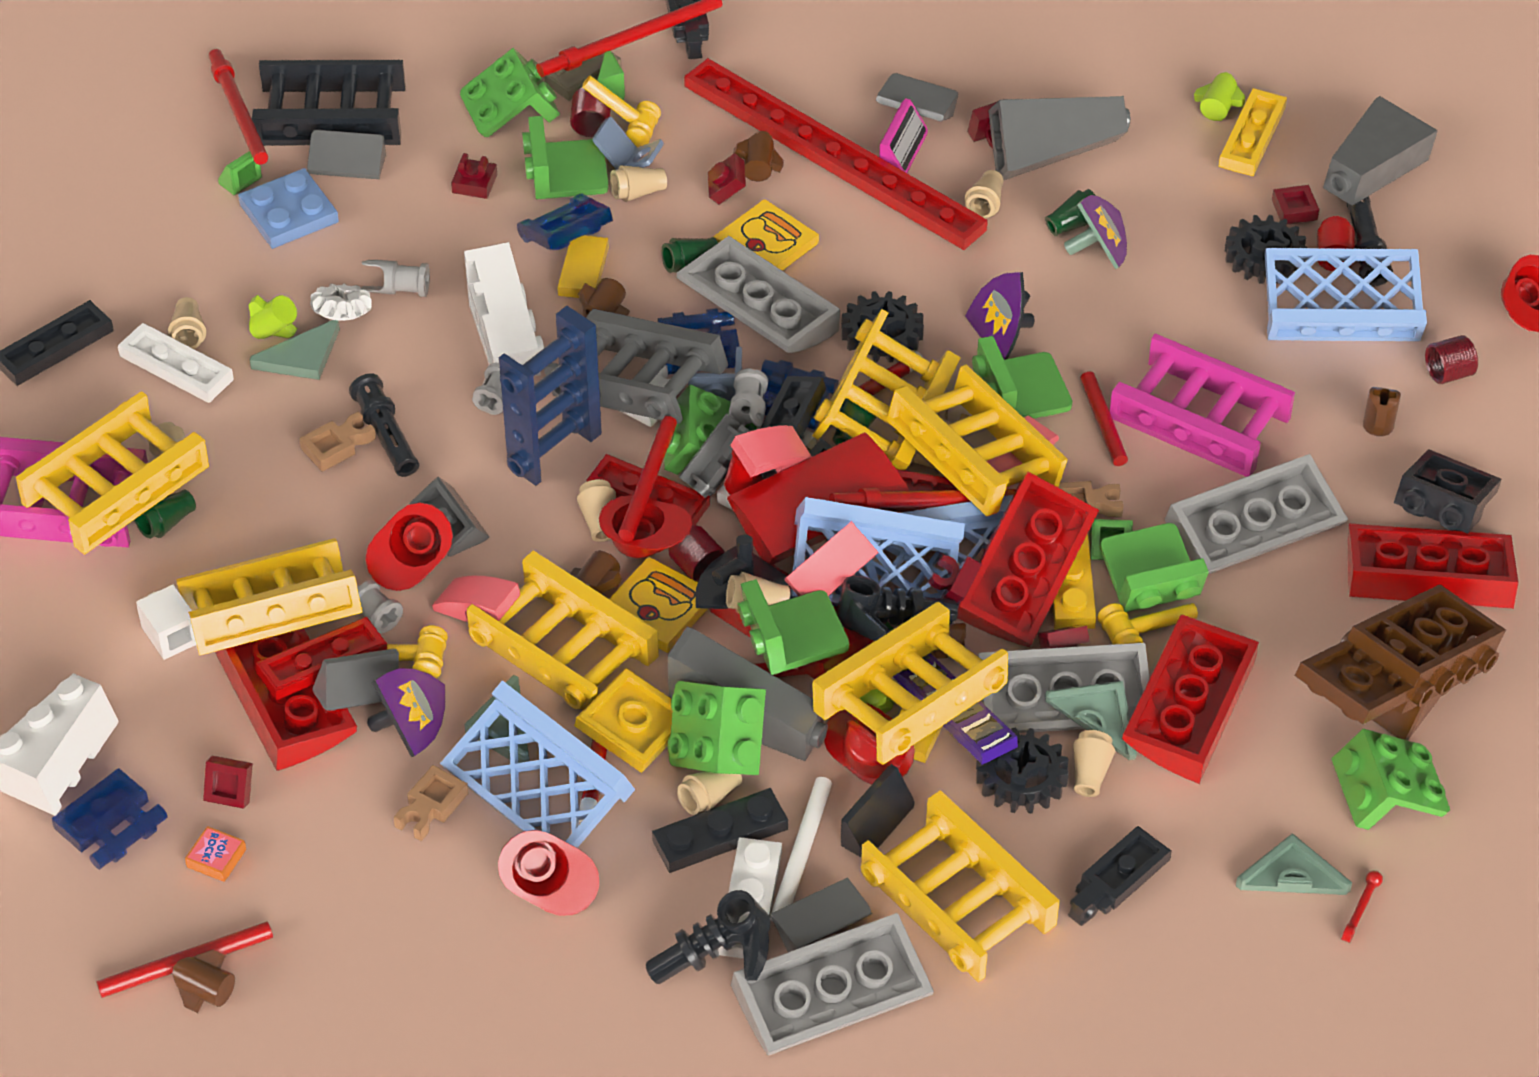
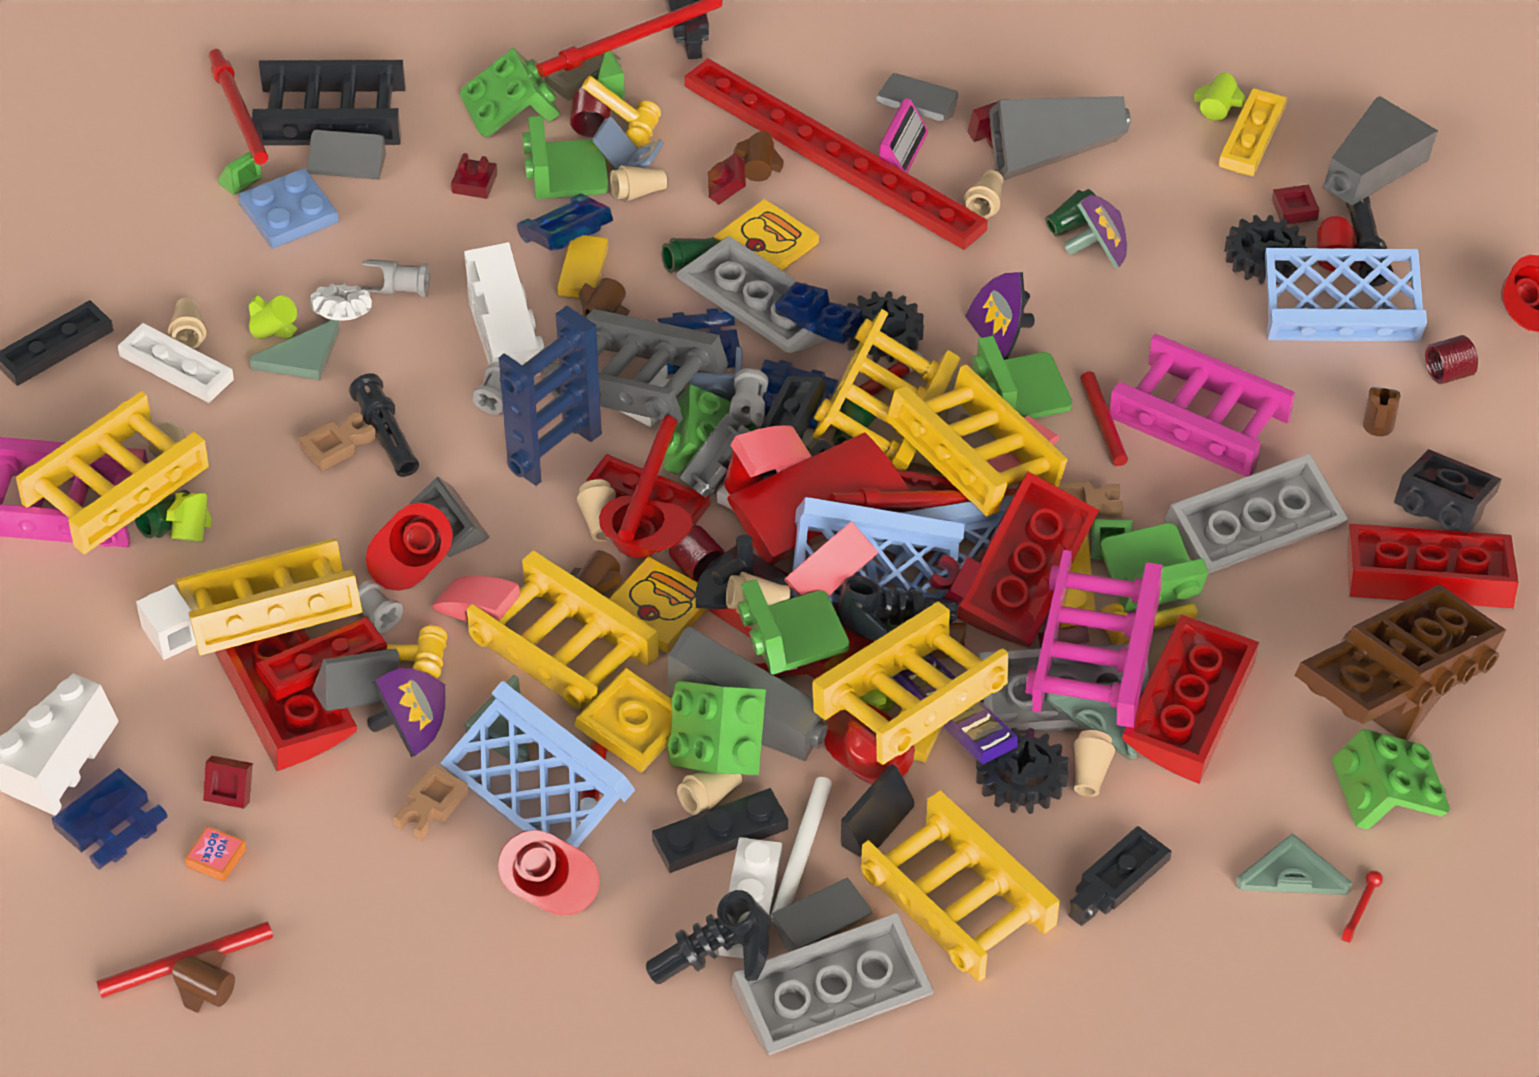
(189, 517): none -> lime piece
(813, 311): none -> clear blue slope
(1129, 660): none -> dark pink fence

